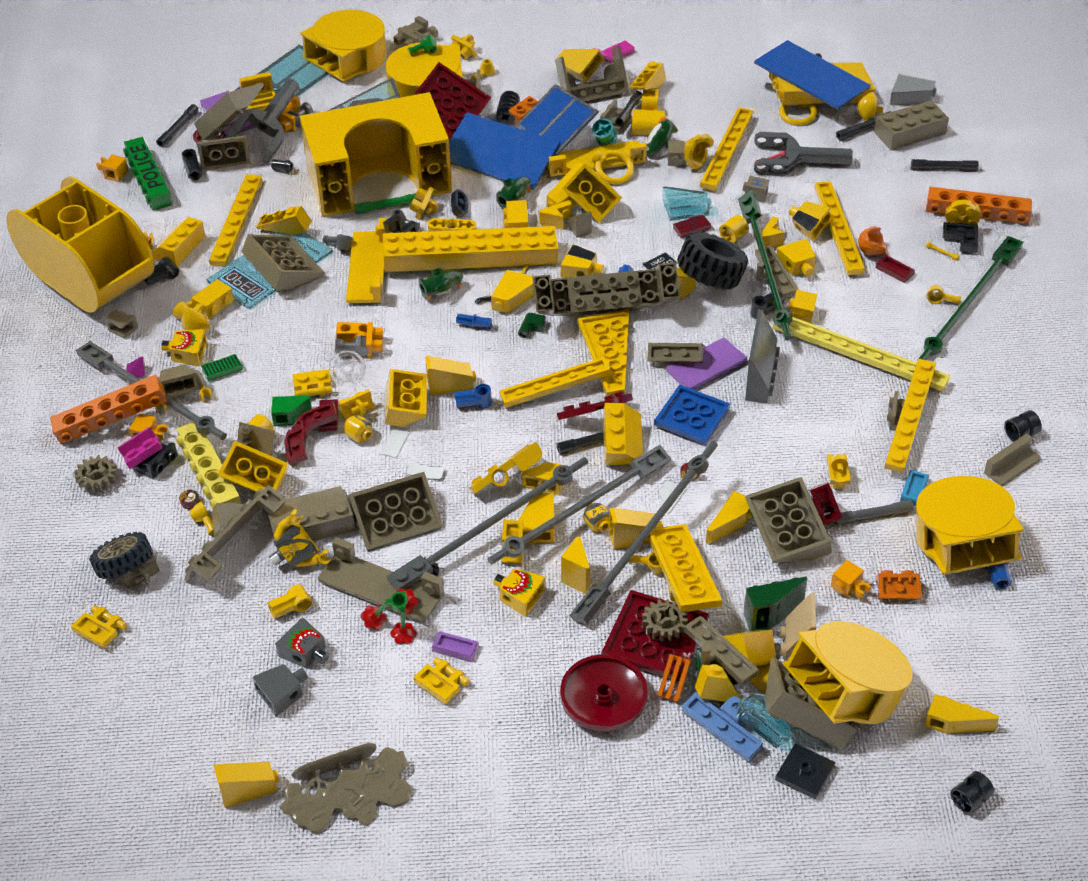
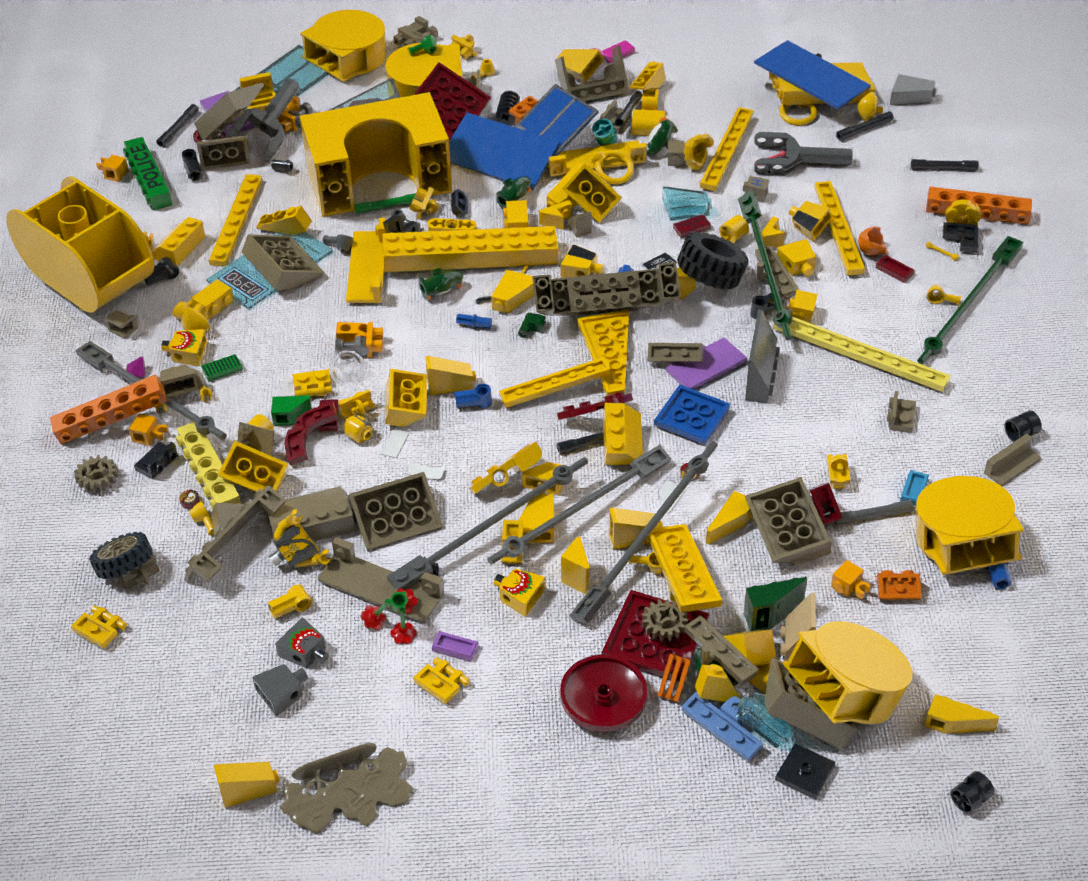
(140, 447): dark pink bracket -> none
(596, 517): yellow head -> none
(910, 416): yellow plate -> none
(911, 125): dark tan brick -> none

